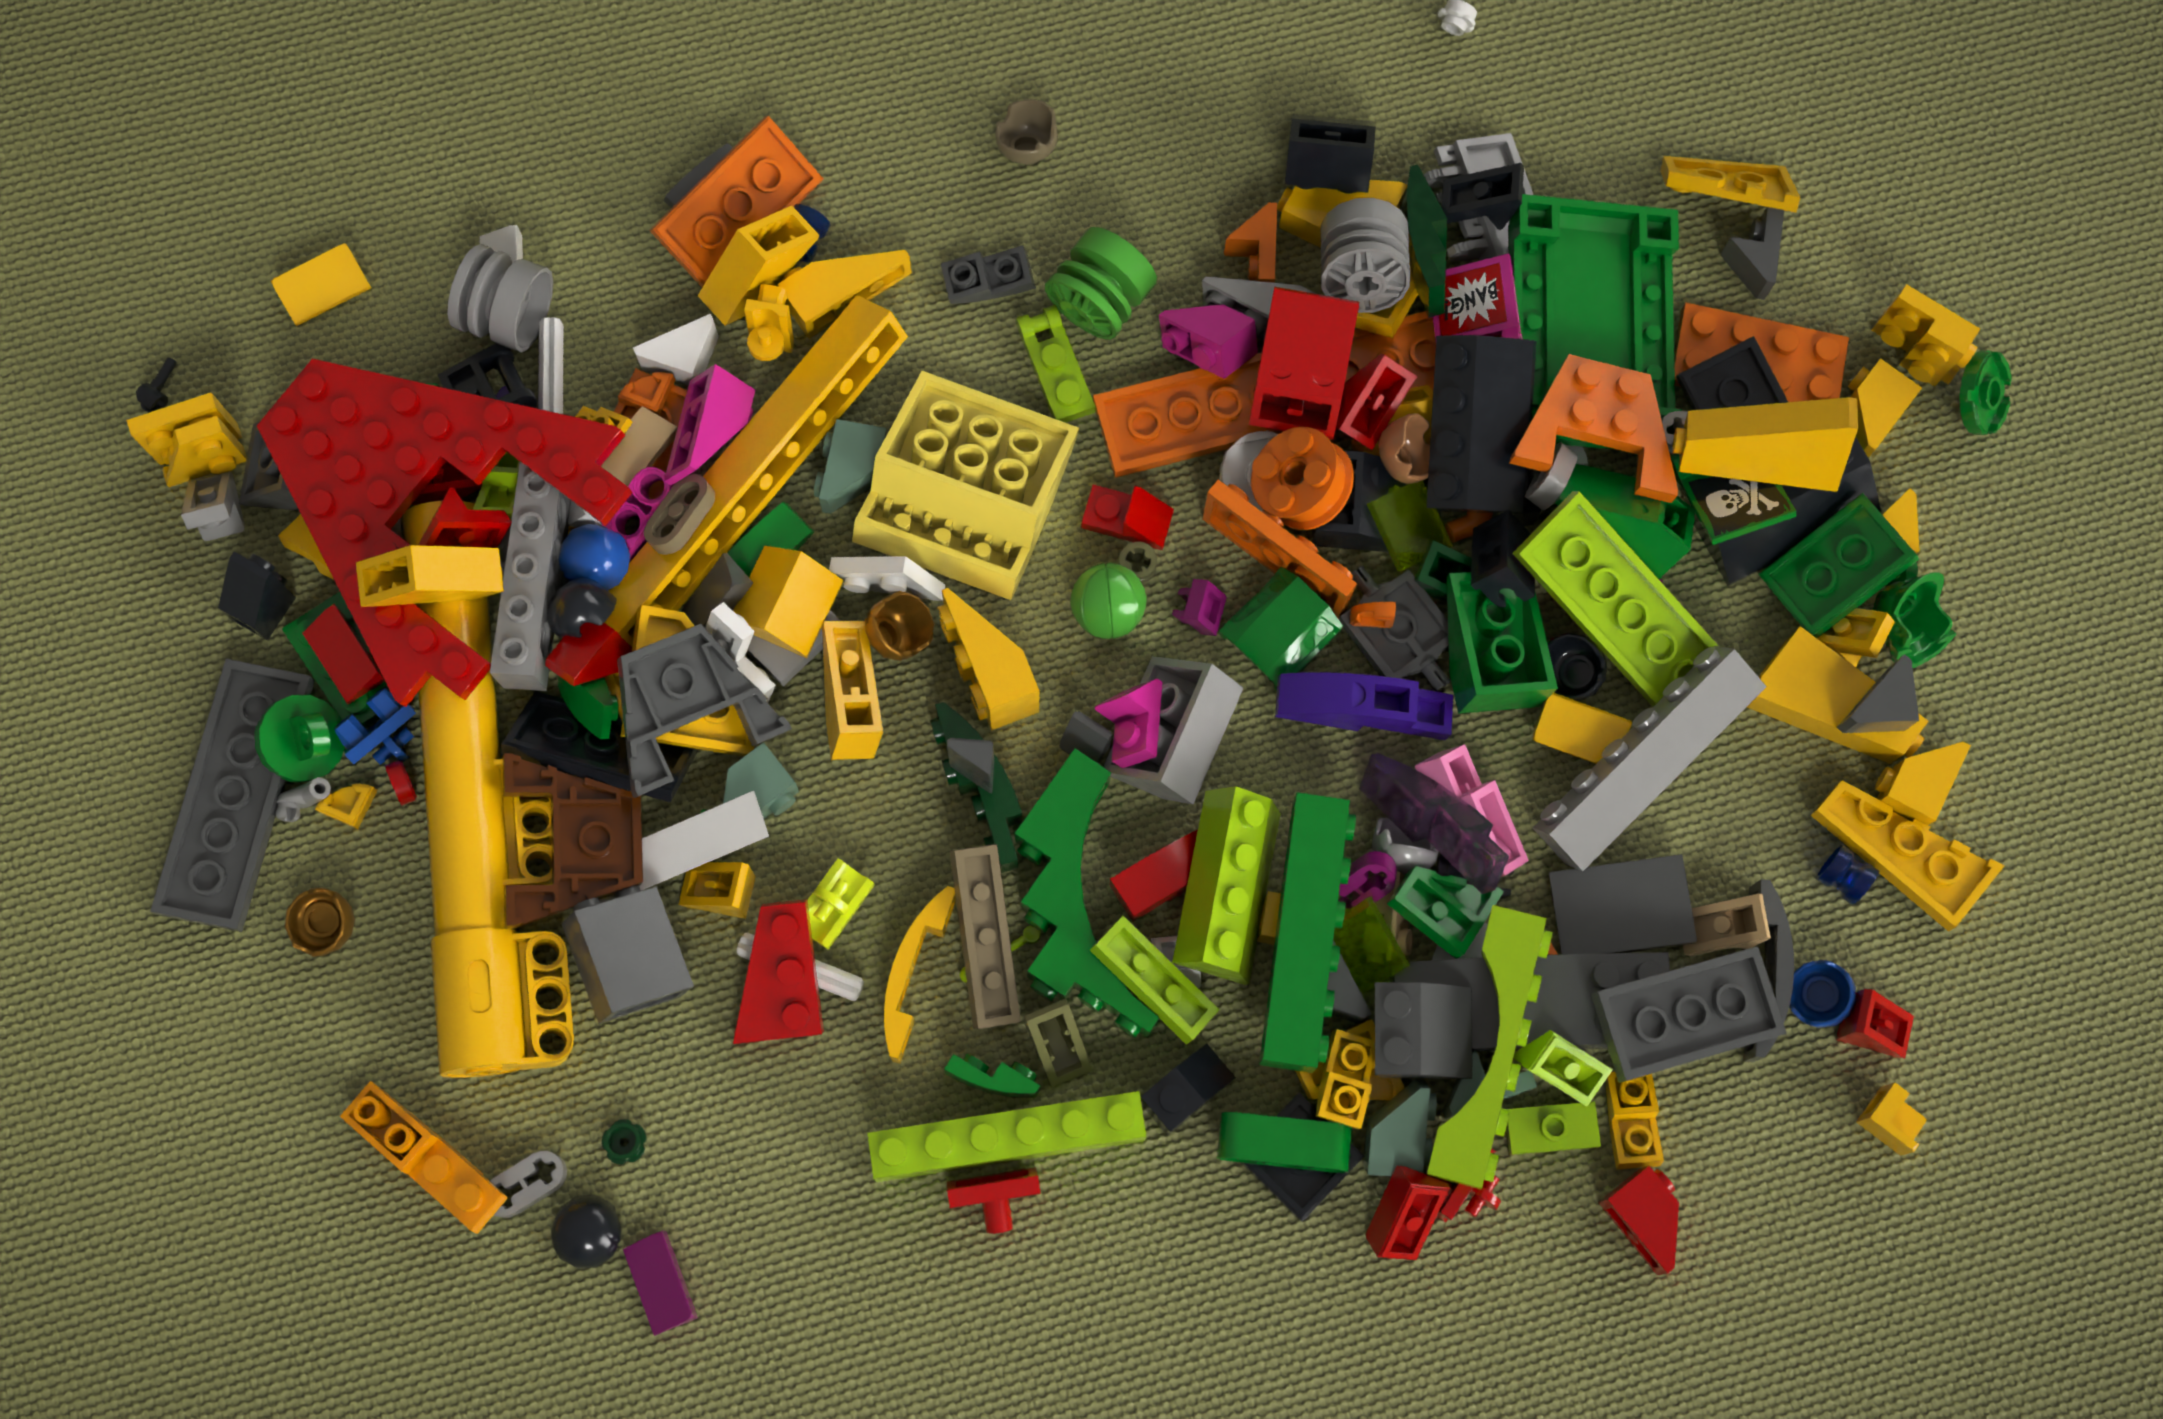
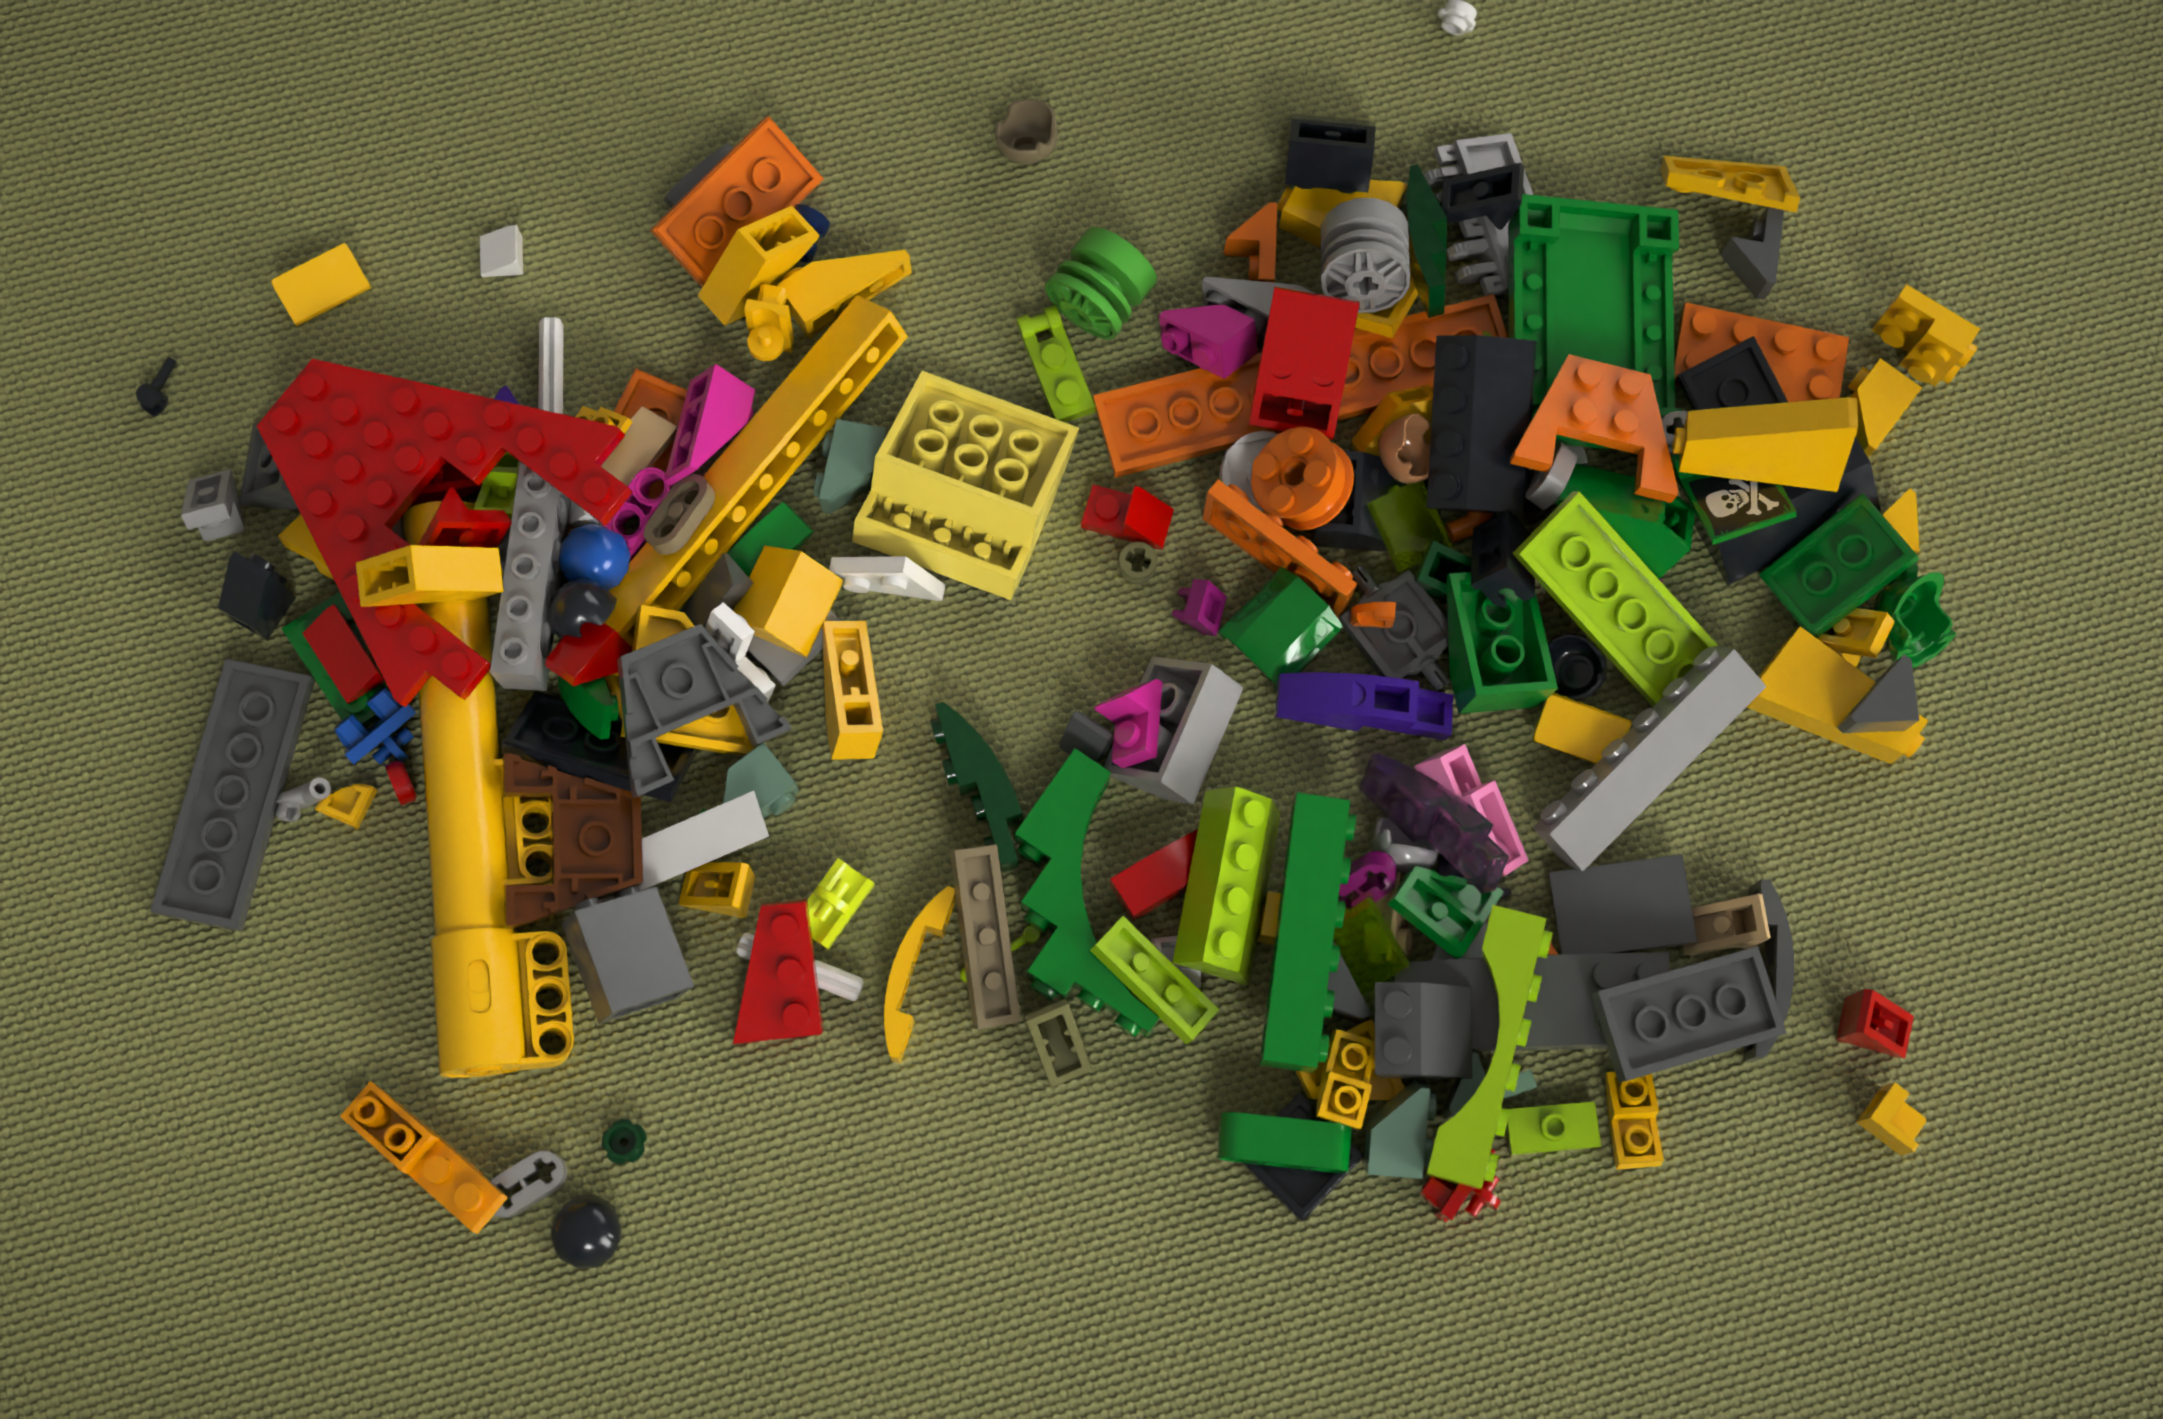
(157, 427): yellow plate -> none
(202, 450): yellow wing -> none
(299, 738): green tile -> none
(319, 921): pearl gold hair -> none
(471, 376): black plate -> none
(500, 297): light grey wheel -> none
(648, 392): orange tile -> none
(660, 1283): magenta slope -> none
(681, 351): white slope -> none
(899, 626): pearl gold hair -> none
(973, 760): dark grey slope -> none
(988, 277): dark grey slope -> none
(994, 1194): red tile -> none
(999, 672): yellow slope -> none
(1006, 1136): lime brick -> none
(1007, 1081): green slope -> none
(1108, 600): bright green piece -> none
(1186, 1089): black slope -> none
(1372, 399): red slope -> none
(1405, 1214): red slope -> none
(1480, 300): flag -> none
(1564, 1066): lime slope -> none
(1647, 1216): red slope -> none
(1822, 994): blue hair -> none
(1847, 874): clear blue wheel -> none
(1919, 863): yellow wing -> none
(1922, 782): yellow slope -> none
(1982, 392): green tile -> none

